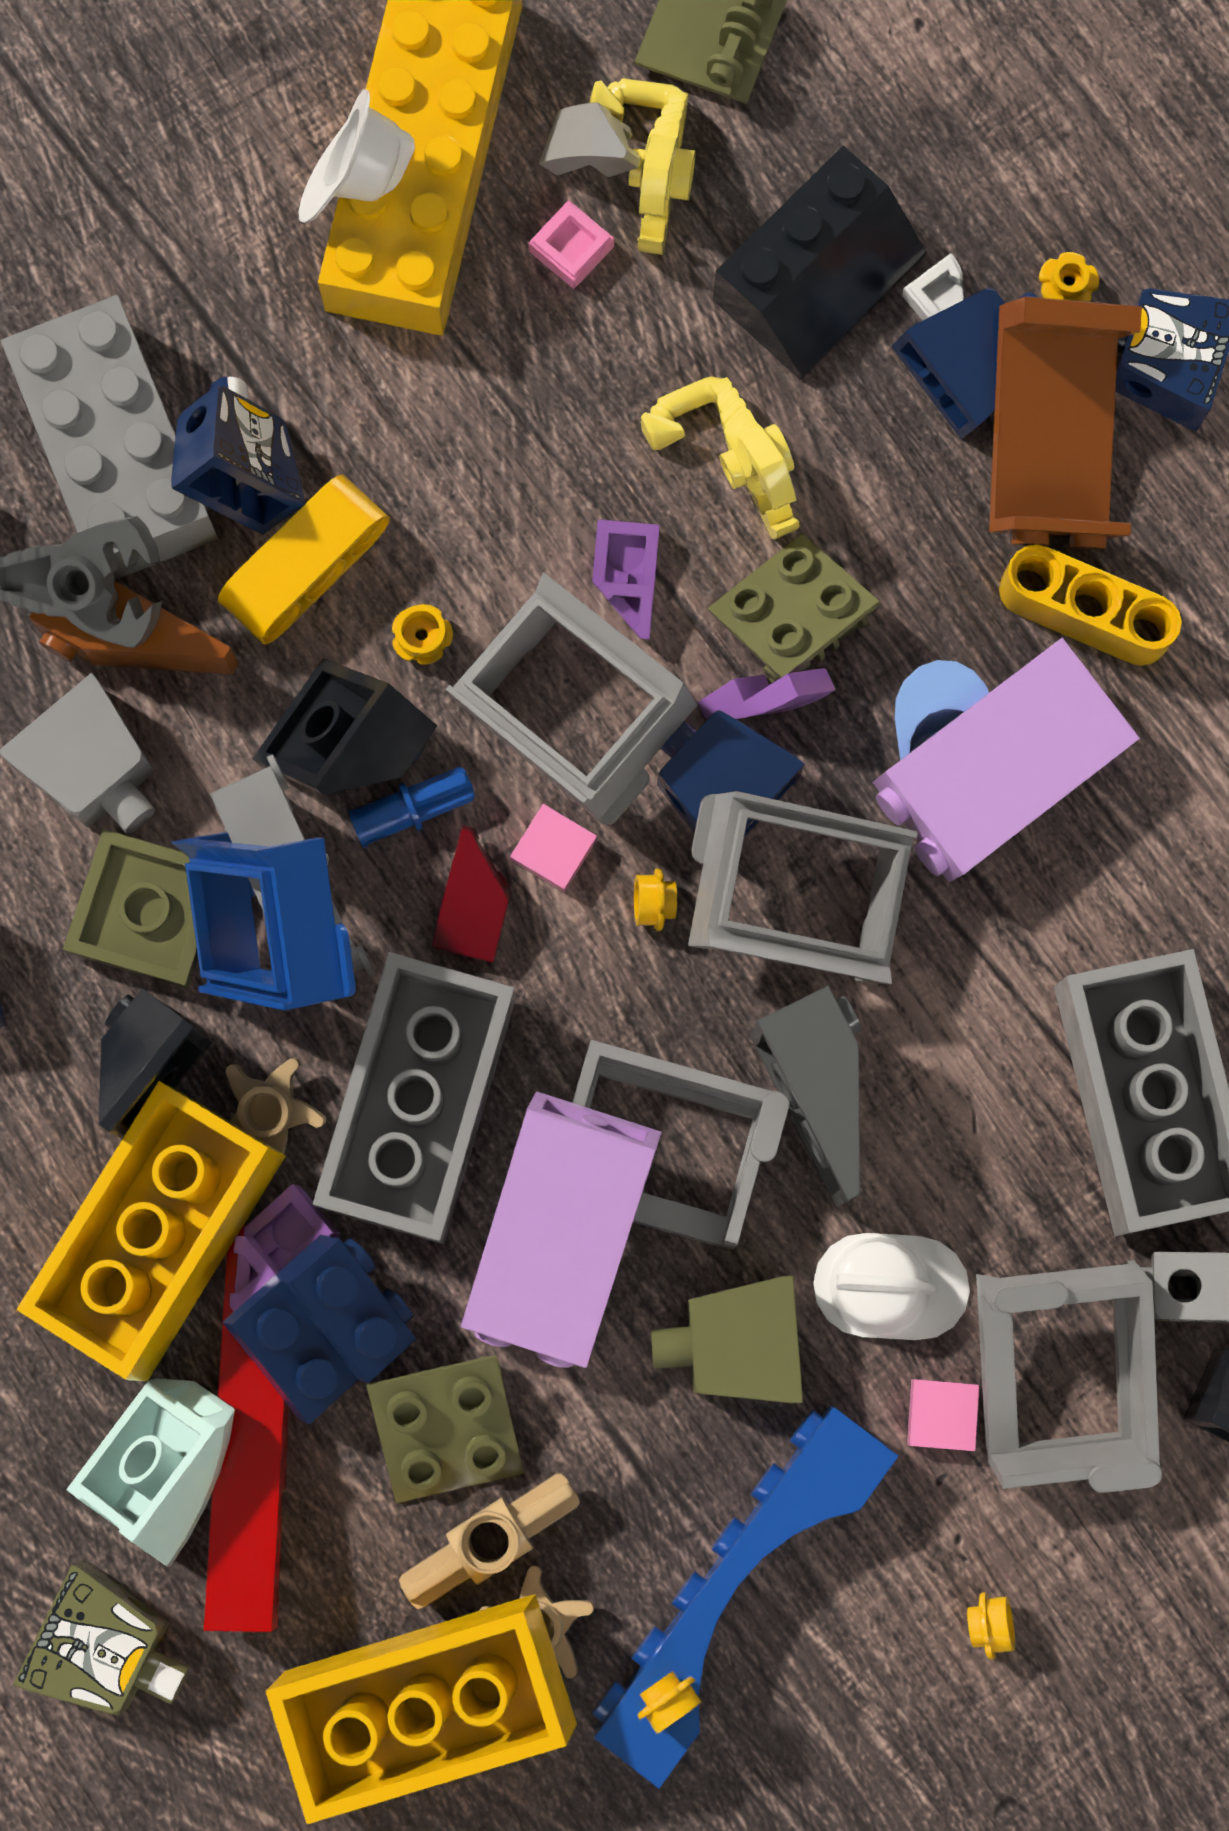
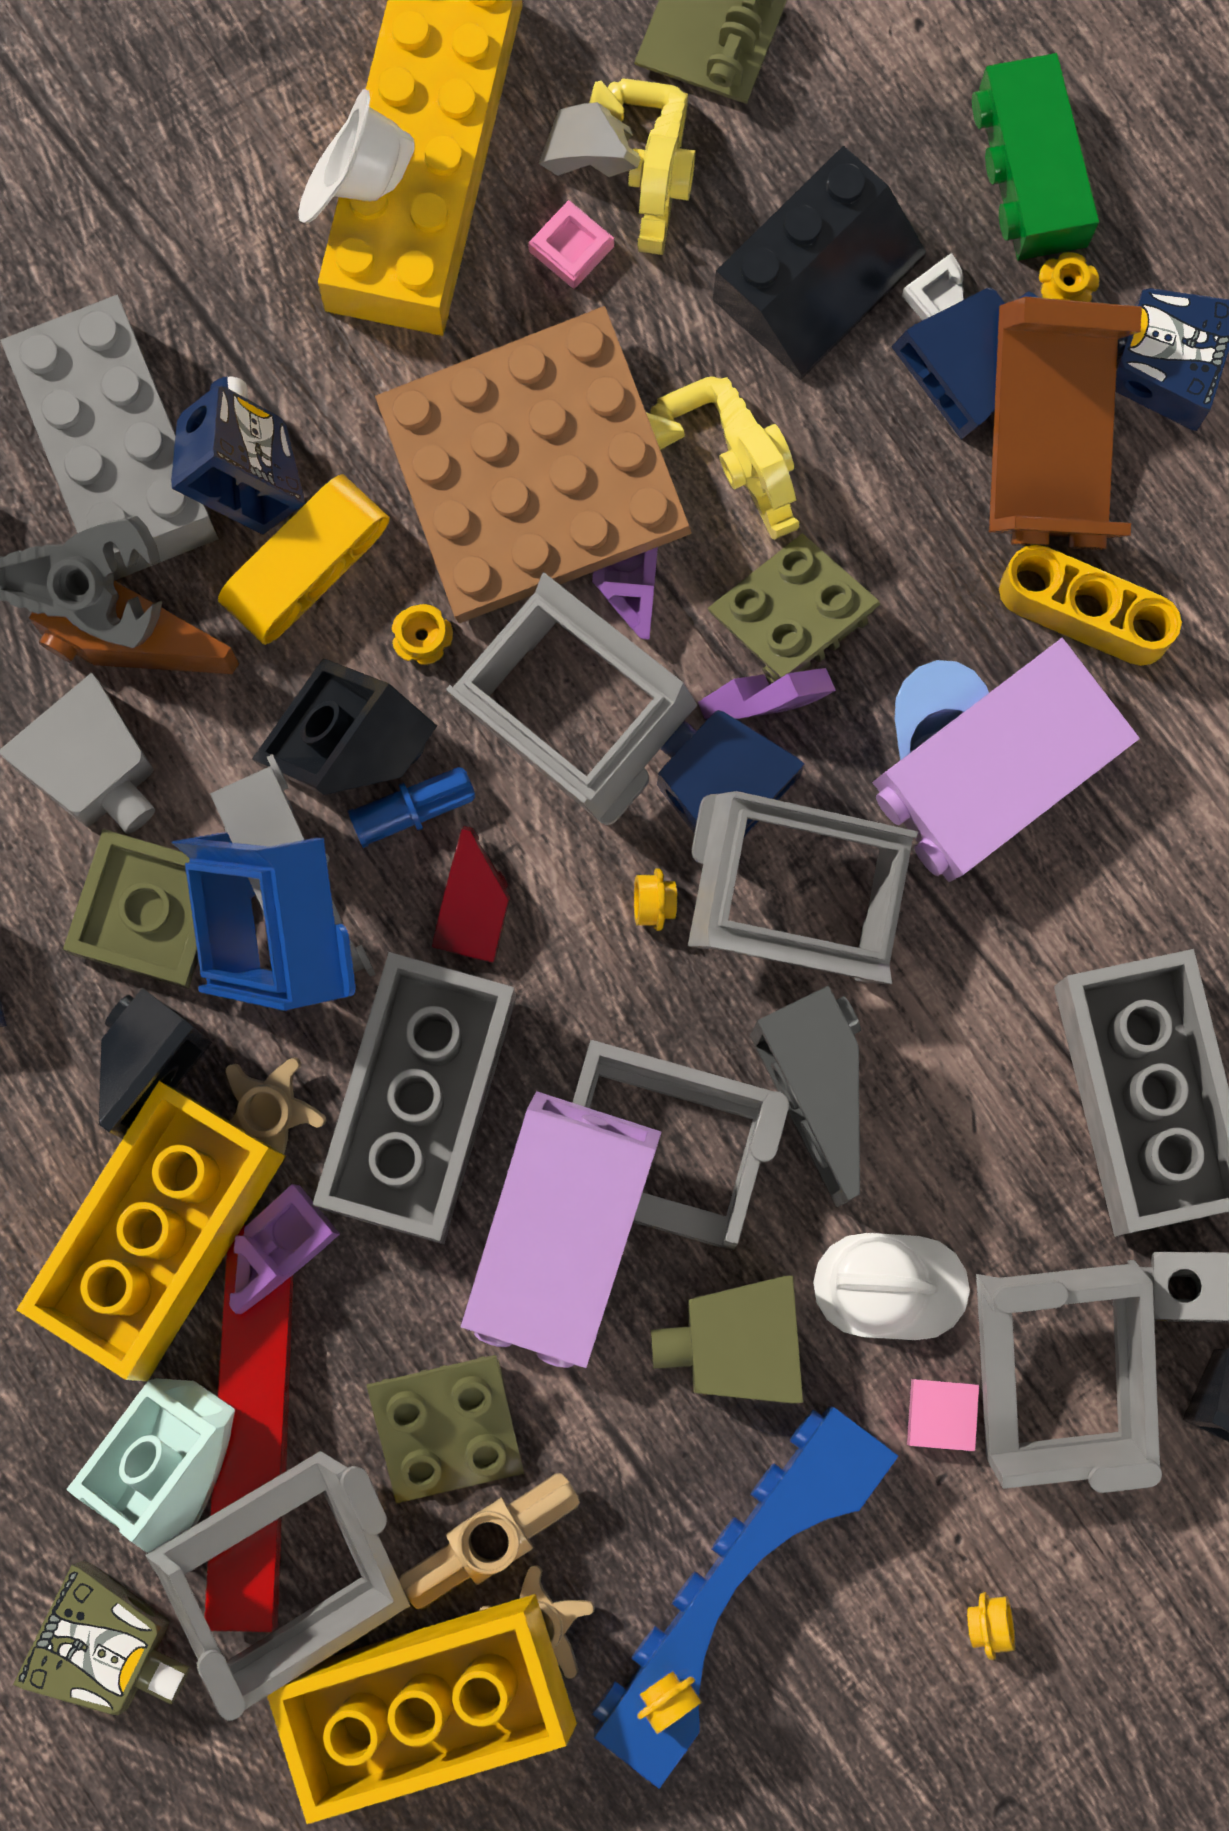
(317, 1632): none -> light grey piece
(321, 1326): dark blue plate -> none
(532, 464): none -> medium nougat plate
(553, 848): bright pink tile -> none
(1035, 157): none -> green brick

